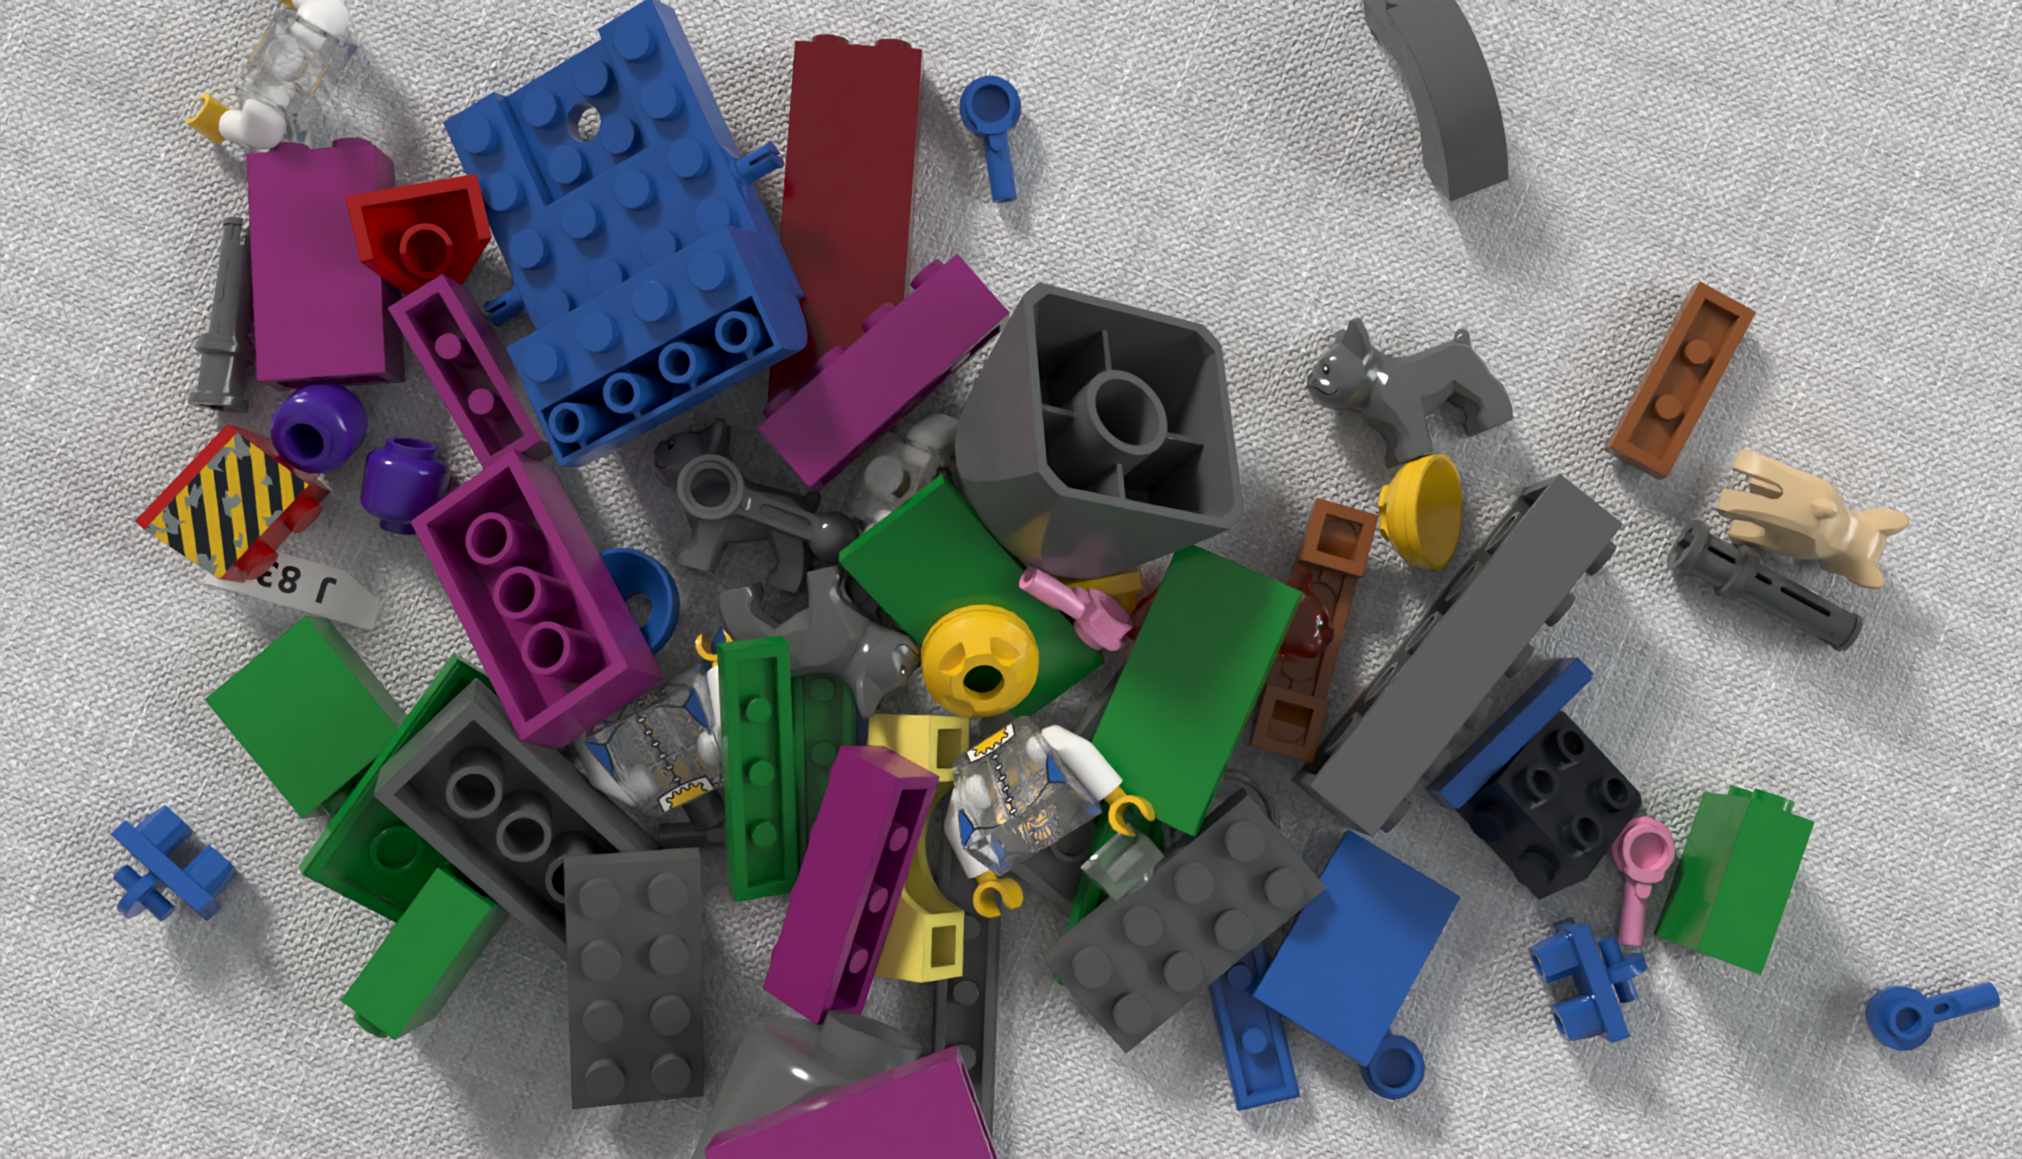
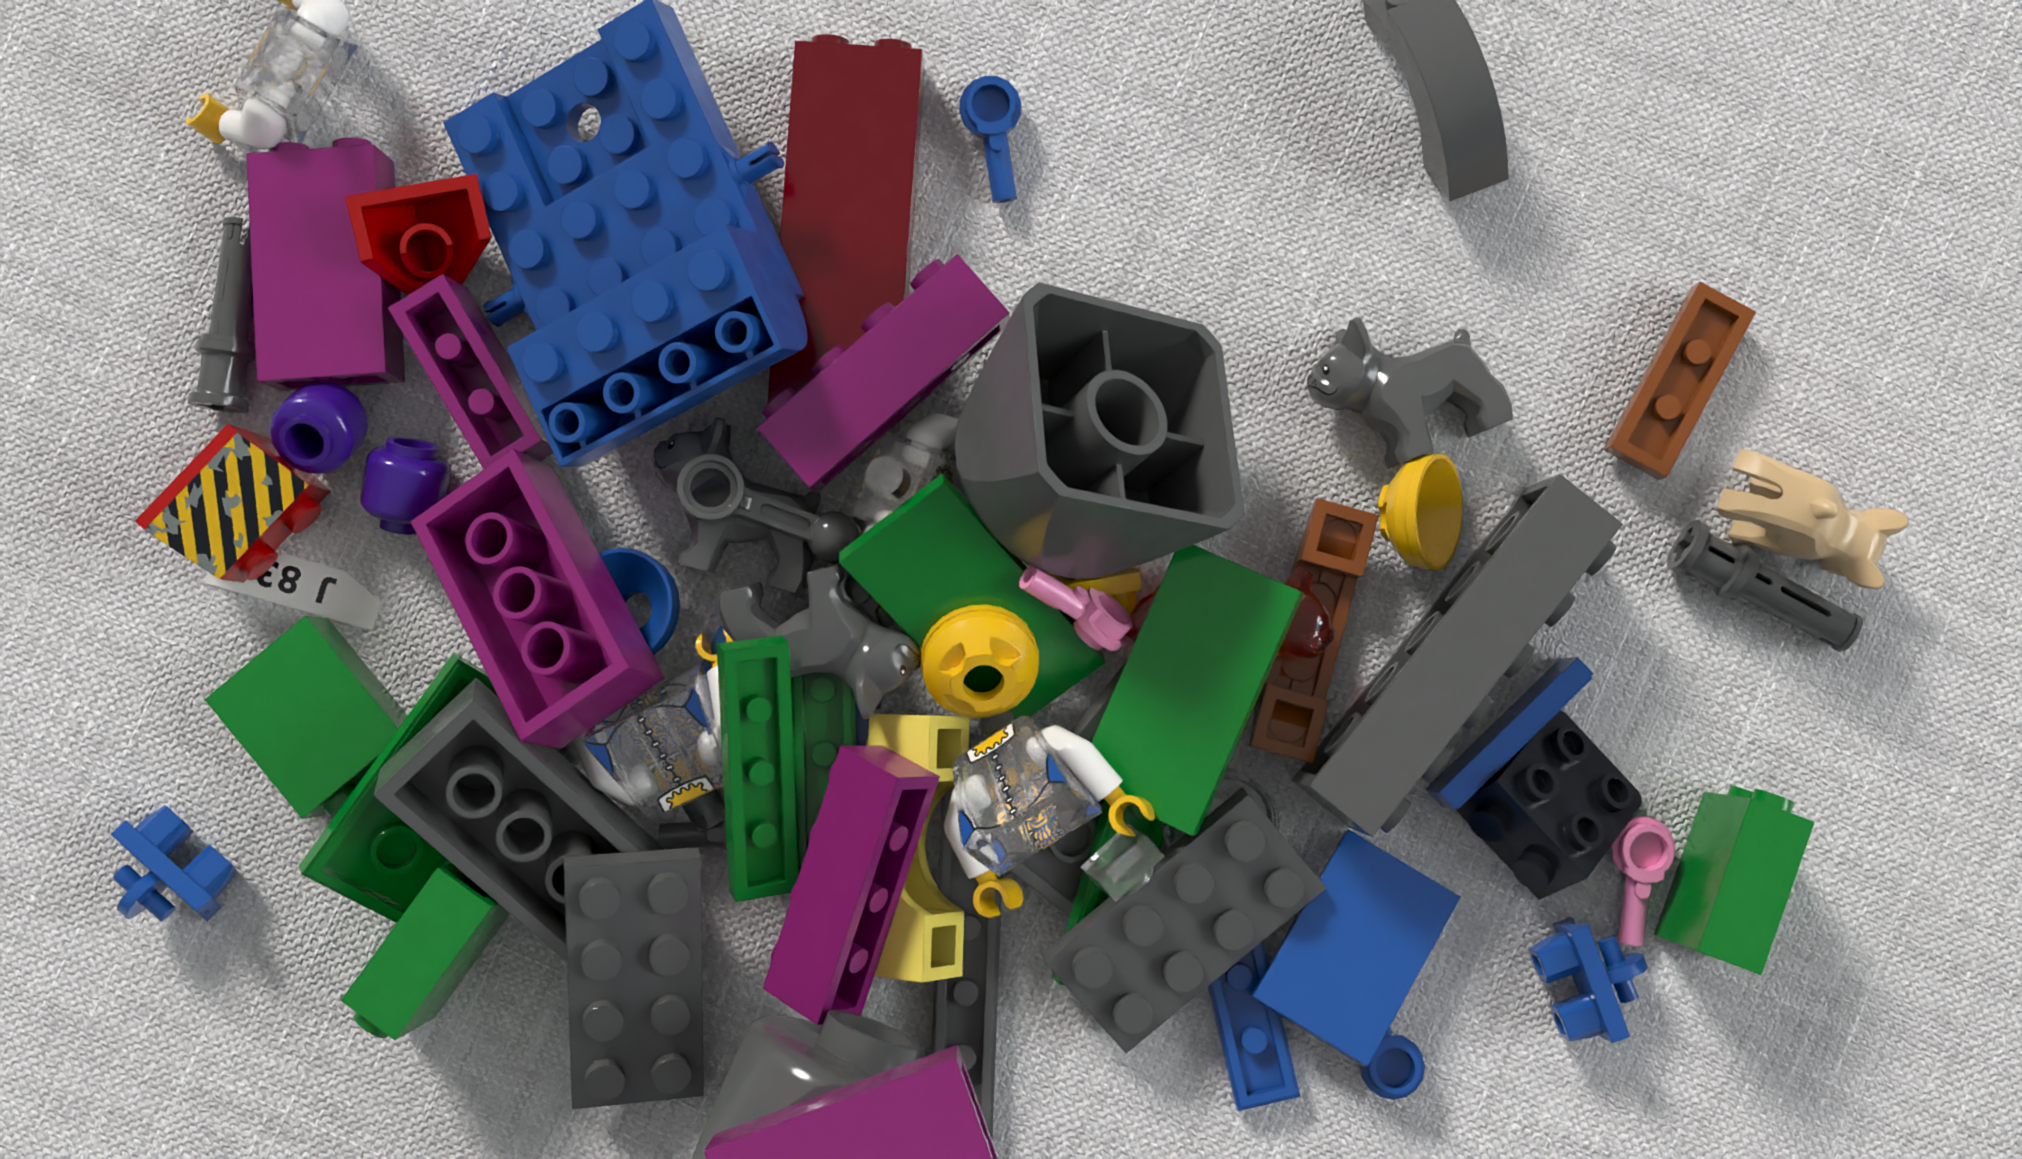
(1905, 1017): blue plate -> none

